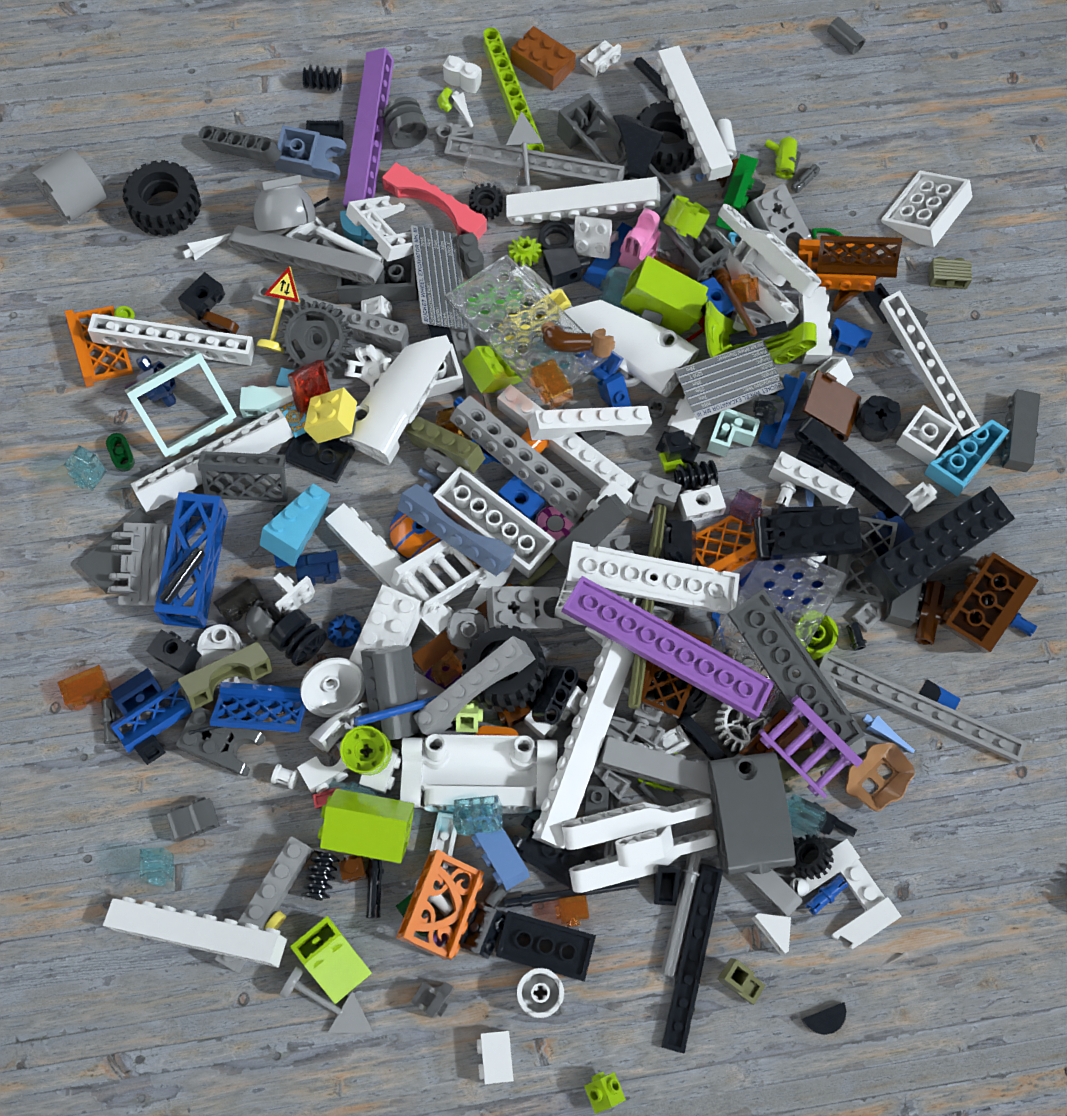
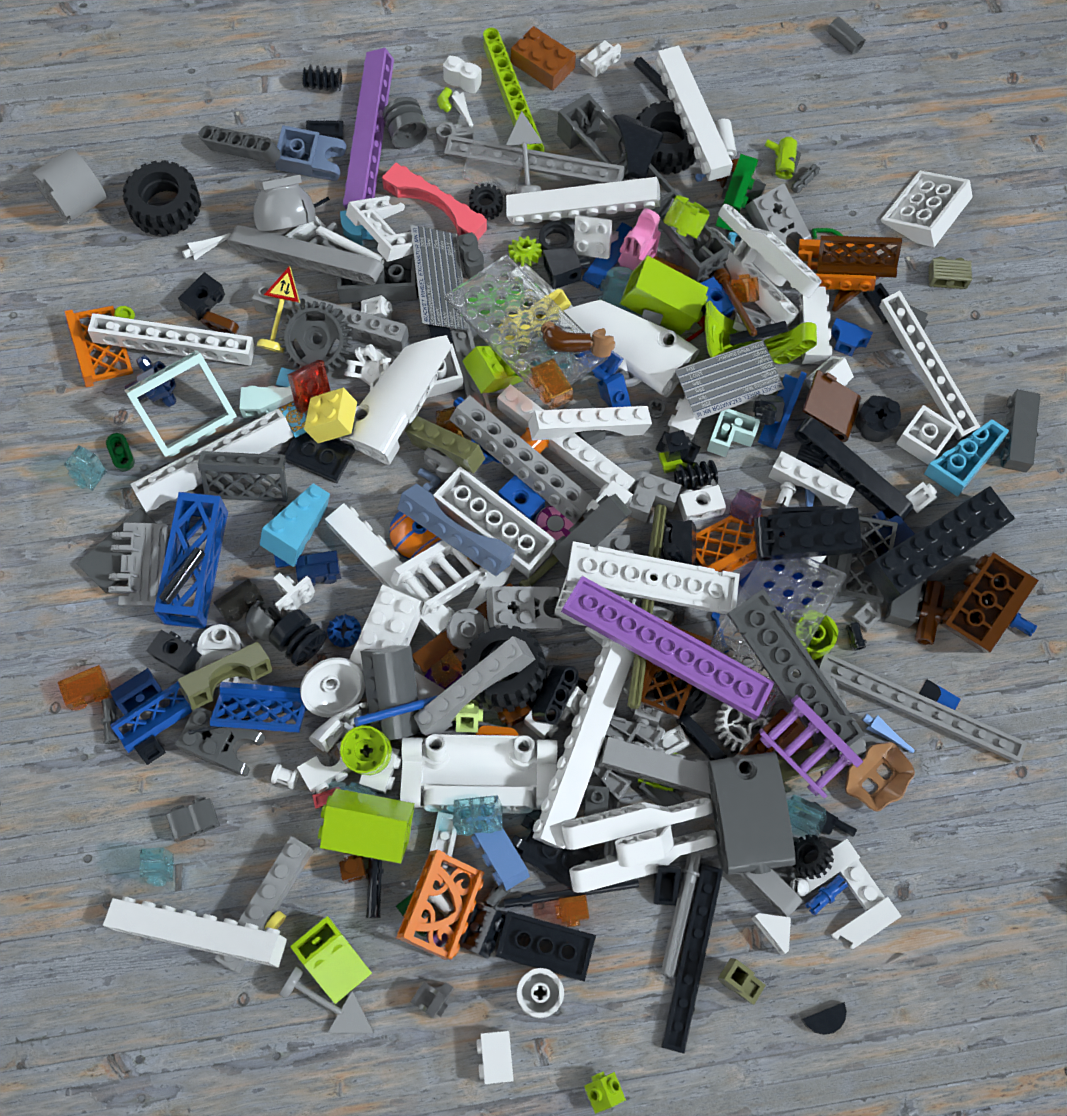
(320, 876): black piece -> none

